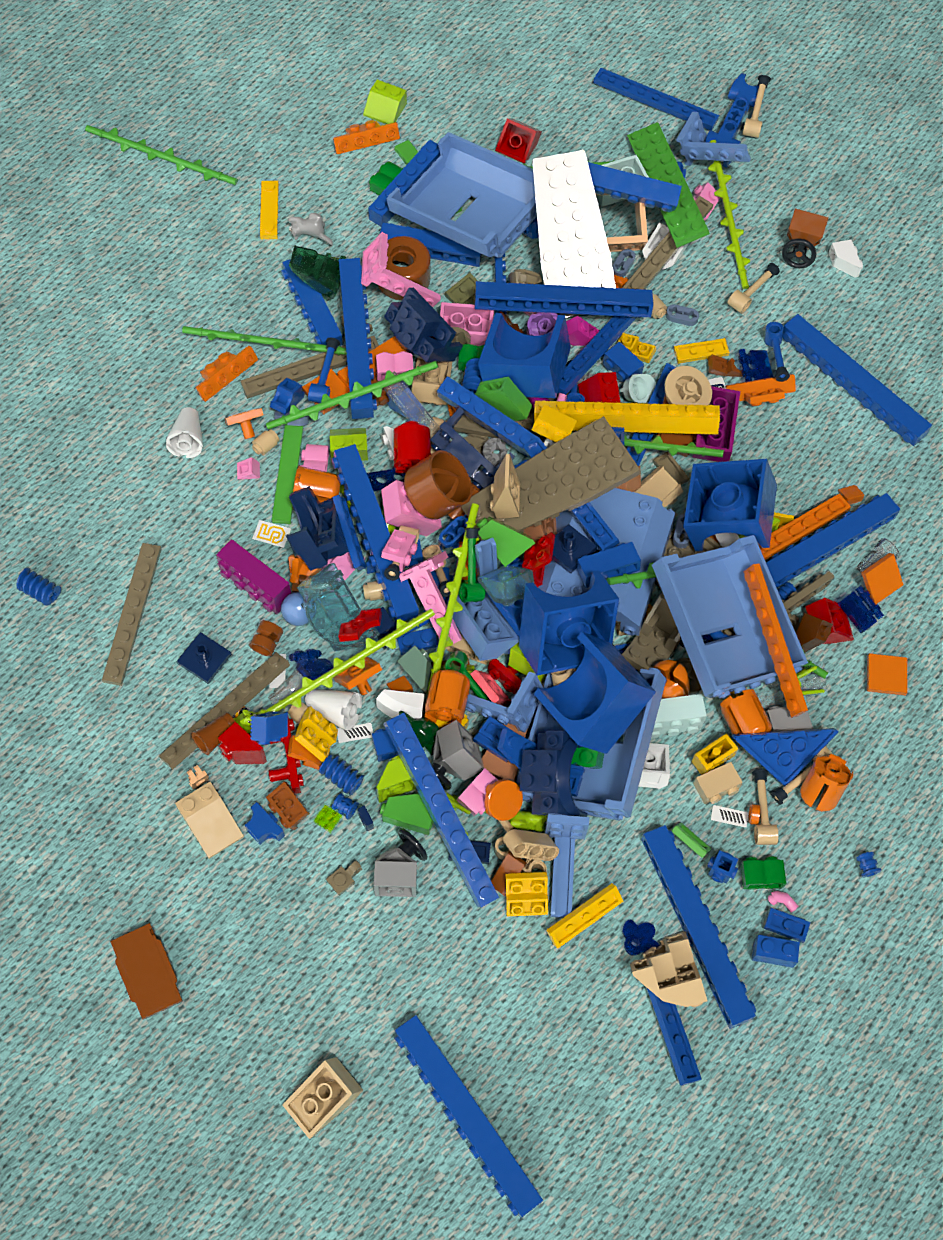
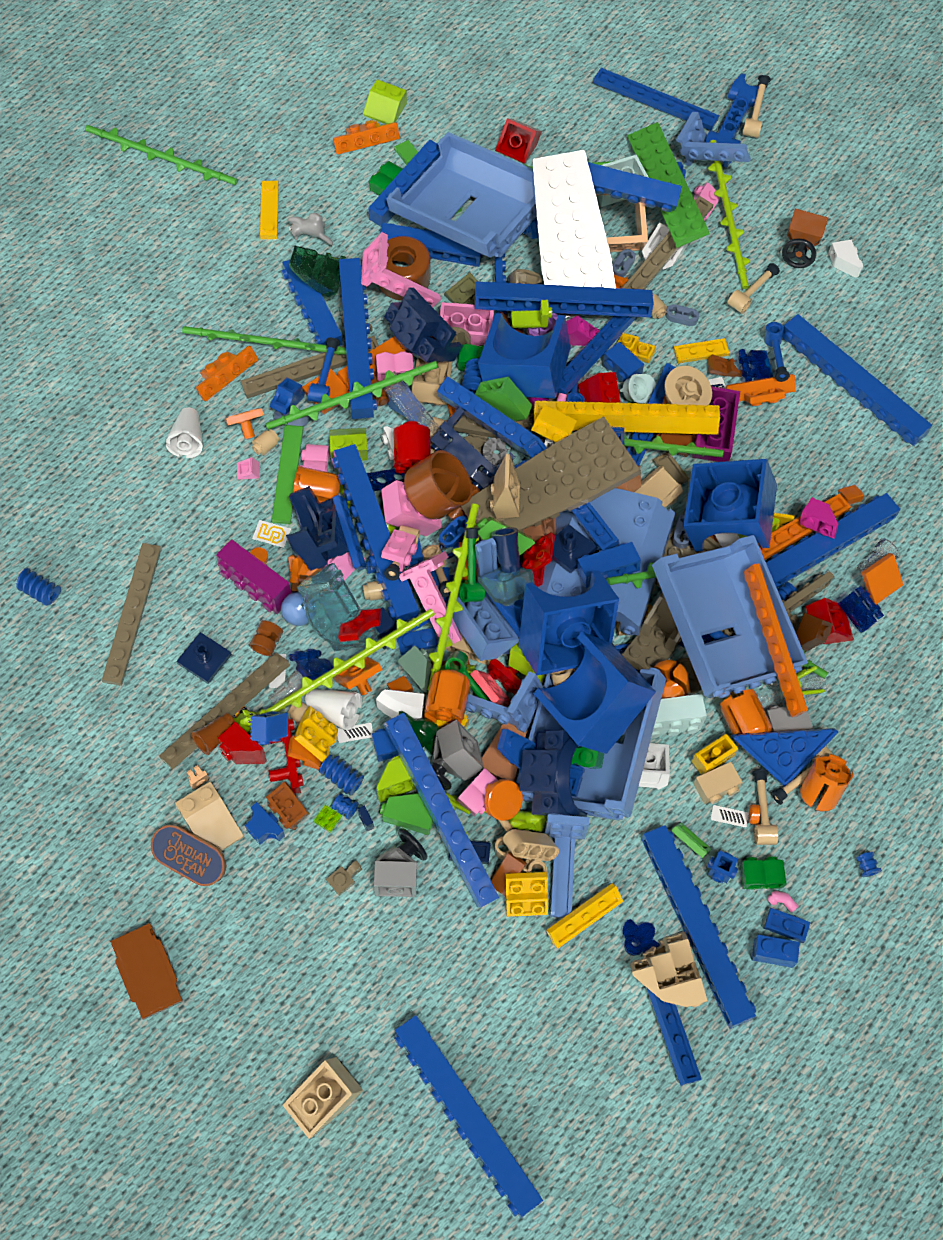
(188, 855): none -> tile
(260, 553): none -> orange tile
(489, 736): blue plate -> none
(507, 548): none -> dark blue plant
(532, 319): none -> lime bracket
(819, 518): none -> dark pink slope
(887, 674): orange tile -> none

